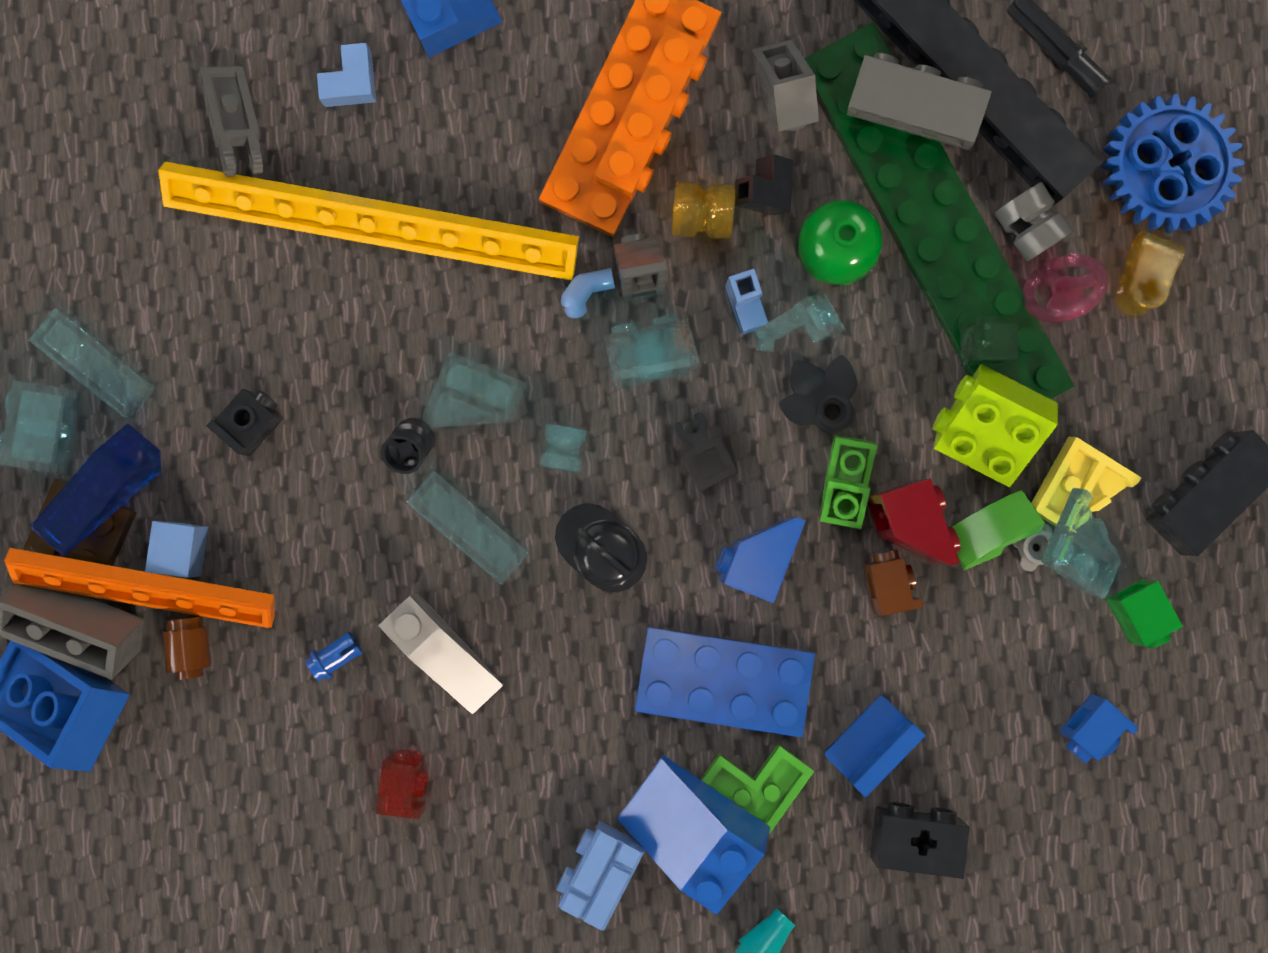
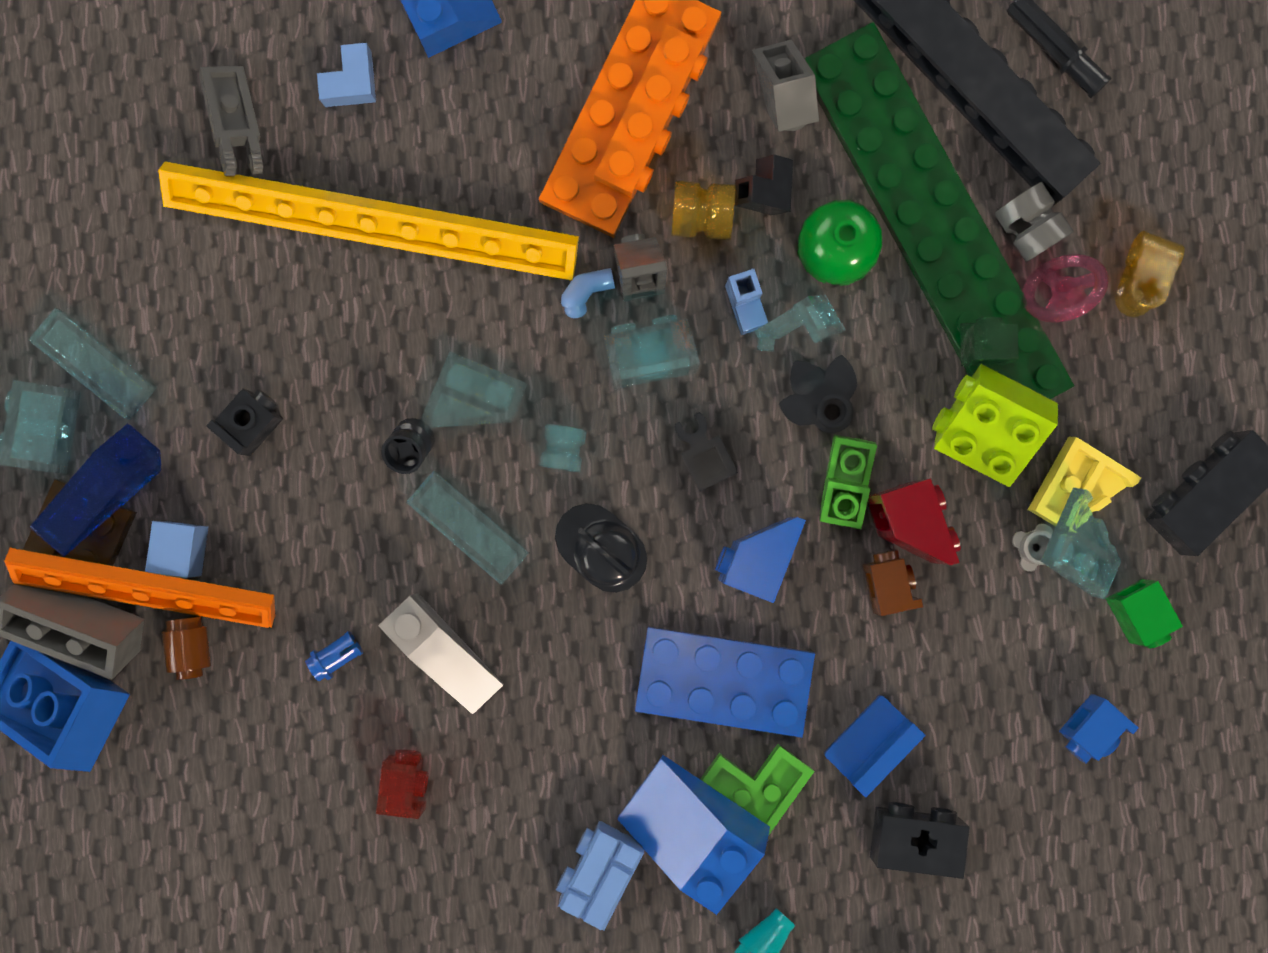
(919, 100): dark grey brick -> none
(995, 527): bright green slope -> none
(1203, 146): blue gear -> none

